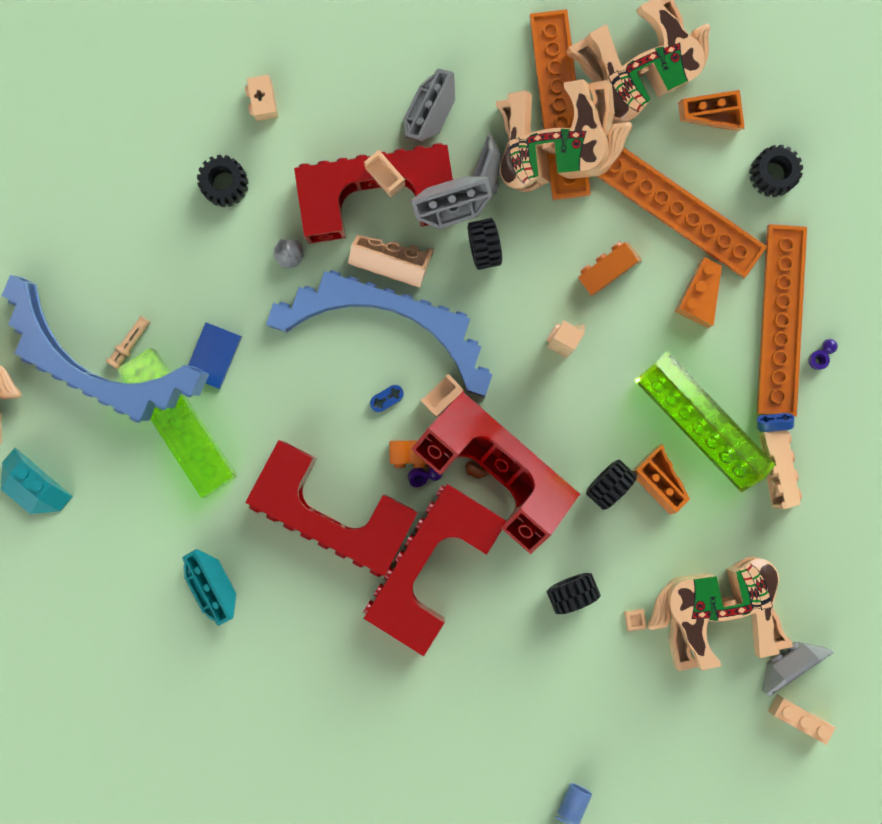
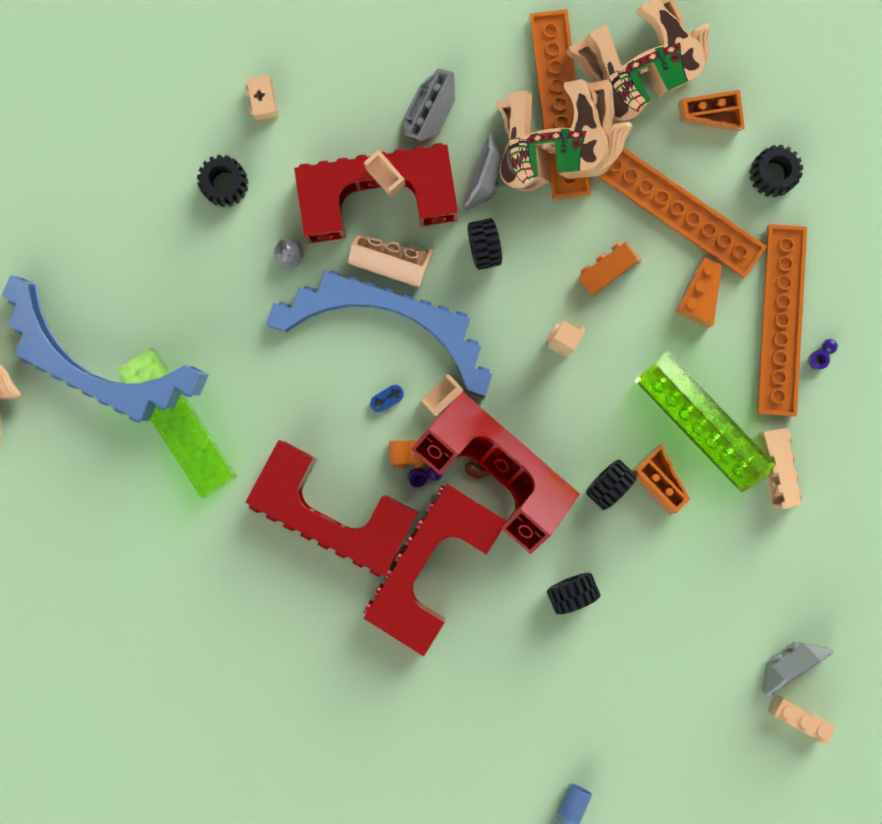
(31, 485): teal wedge -> none
(125, 352): light nougat pin -> none
(210, 586): teal wedge -> none
(215, 353): blue tile -> none
(452, 201): light grey wedge -> none
(635, 620): light nougat tile -> none
(696, 599): light nougat animal -> none
(775, 422): blue beam -> none

